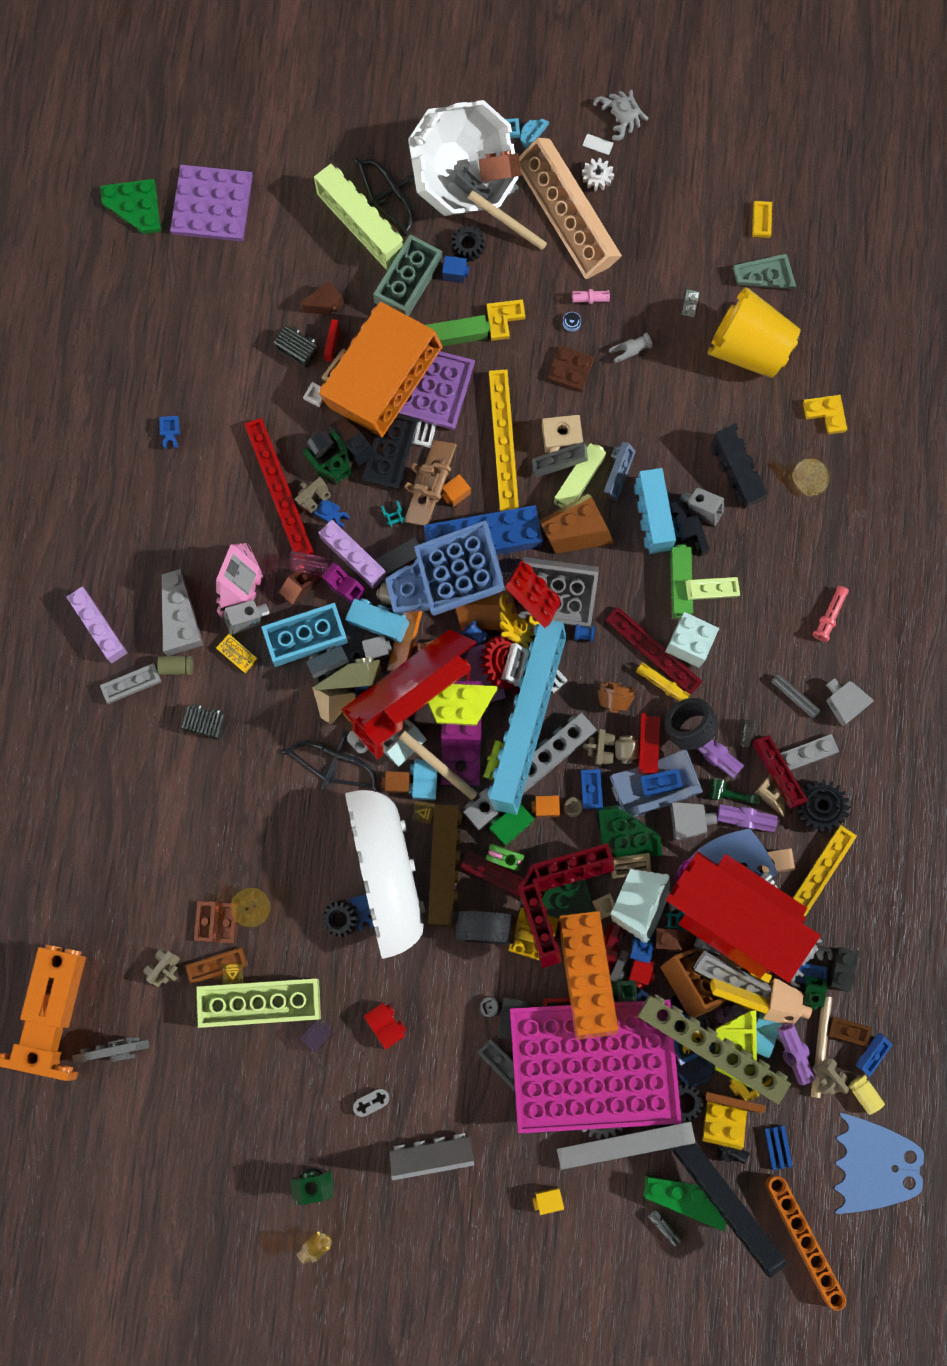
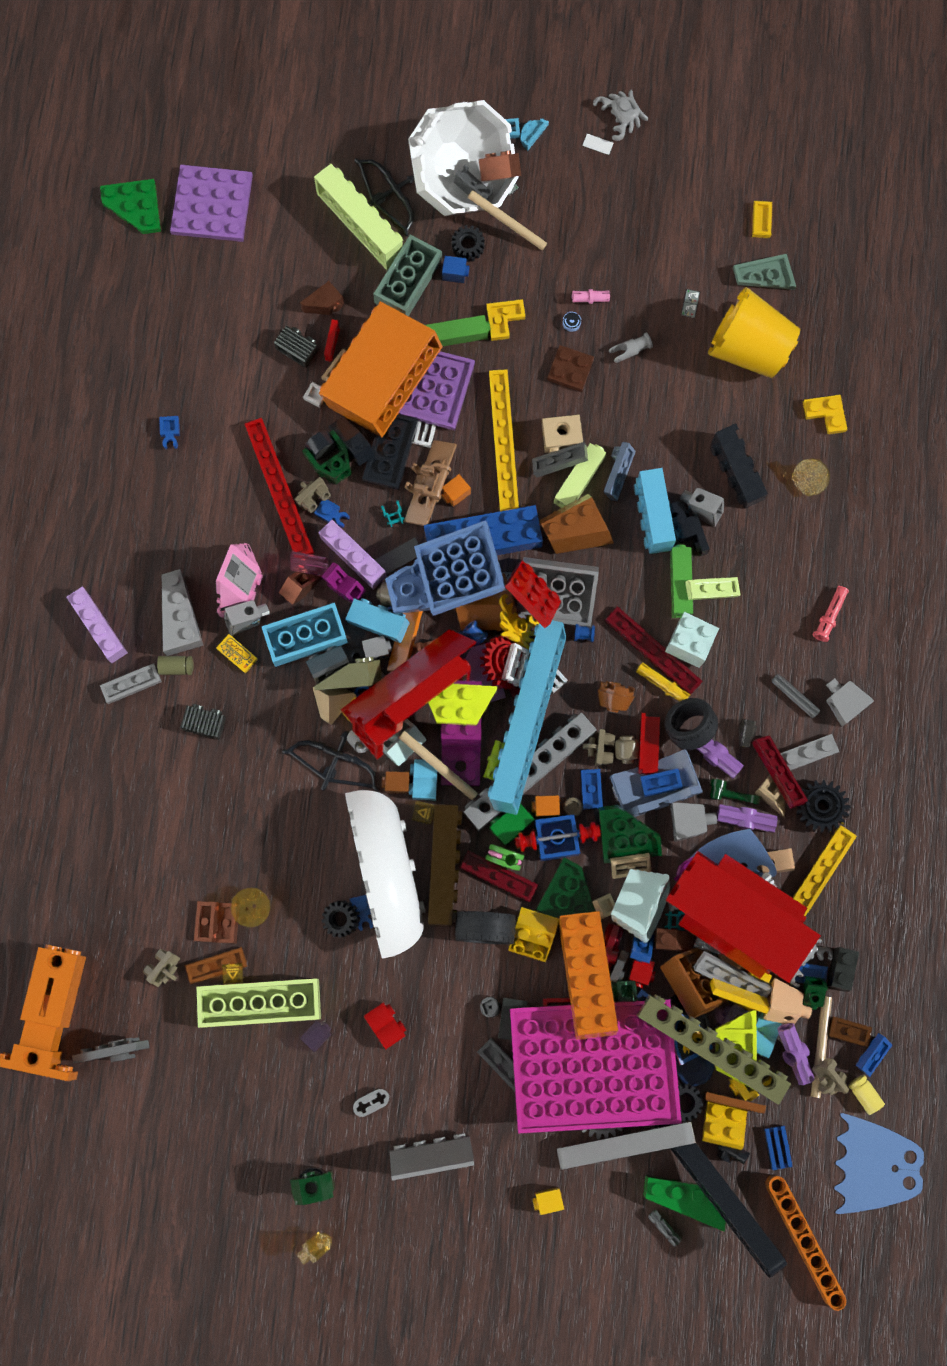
(553, 874): dark red brick -> none
(557, 837): none -> blue brick
(567, 208): light nougat slope -> none
(604, 177): white gear -> none

